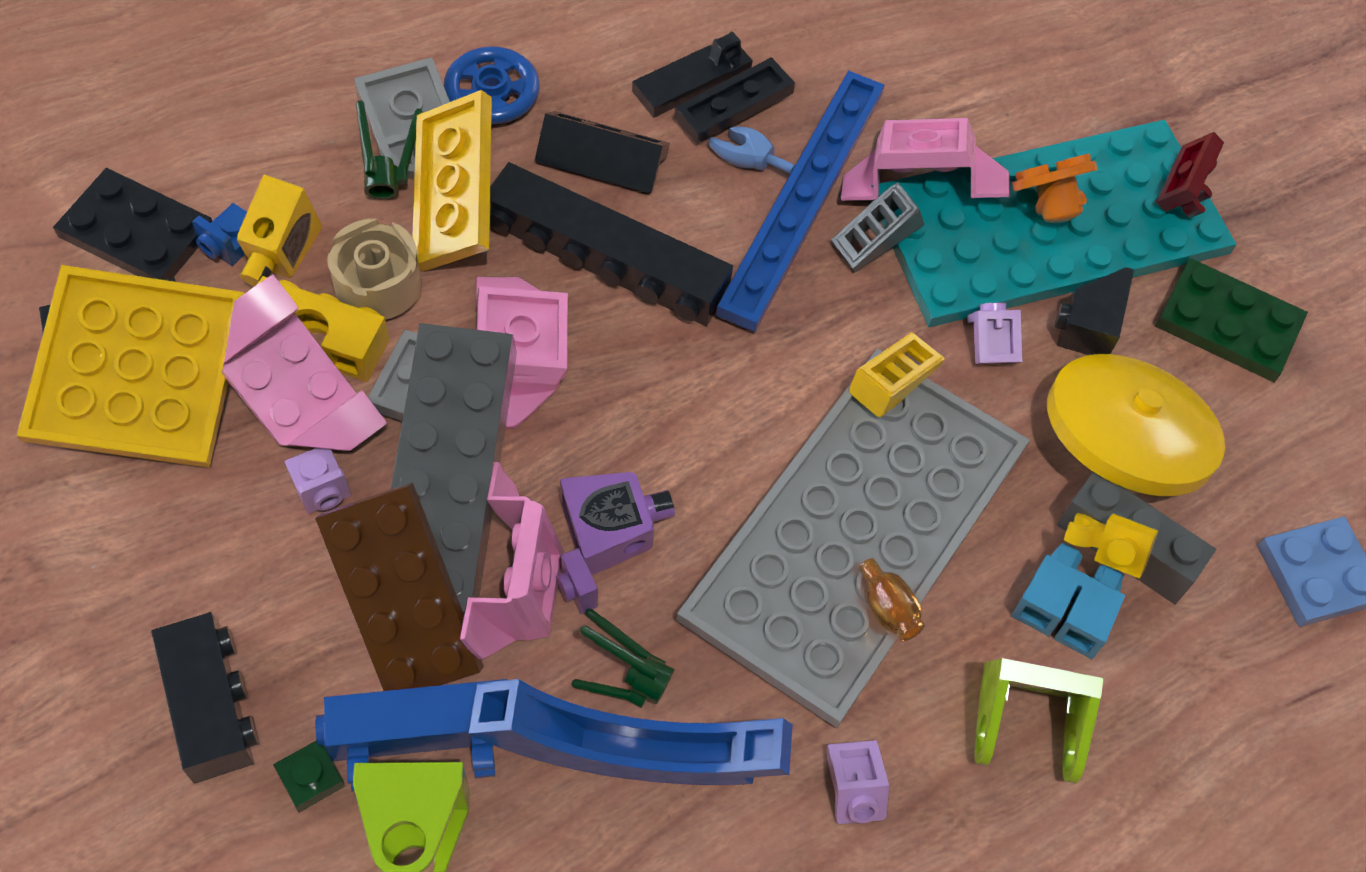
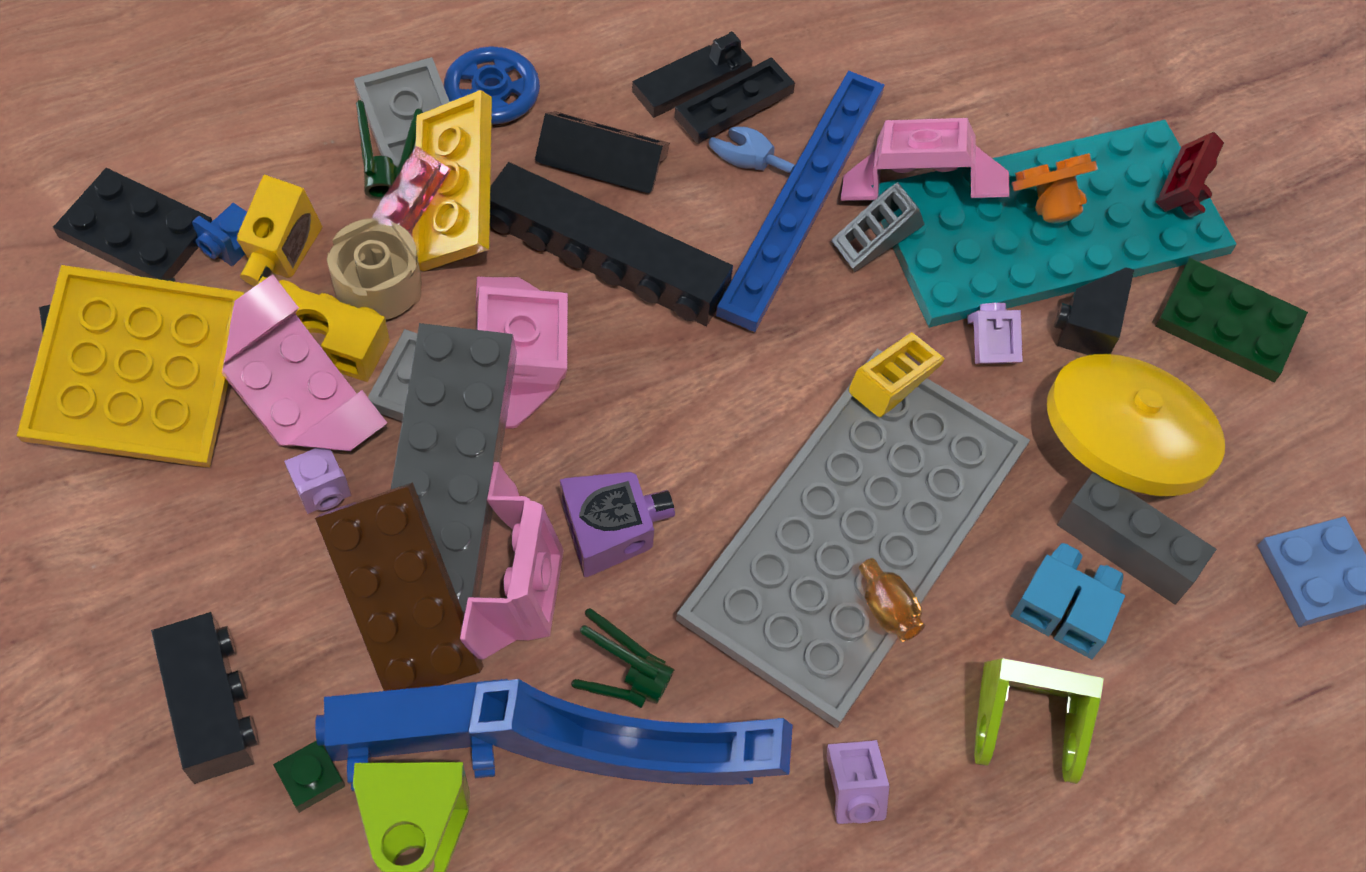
(412, 190): none -> clear pink plate
(577, 582): medium lavender plate -> none
(1119, 542): yellow plate -> none

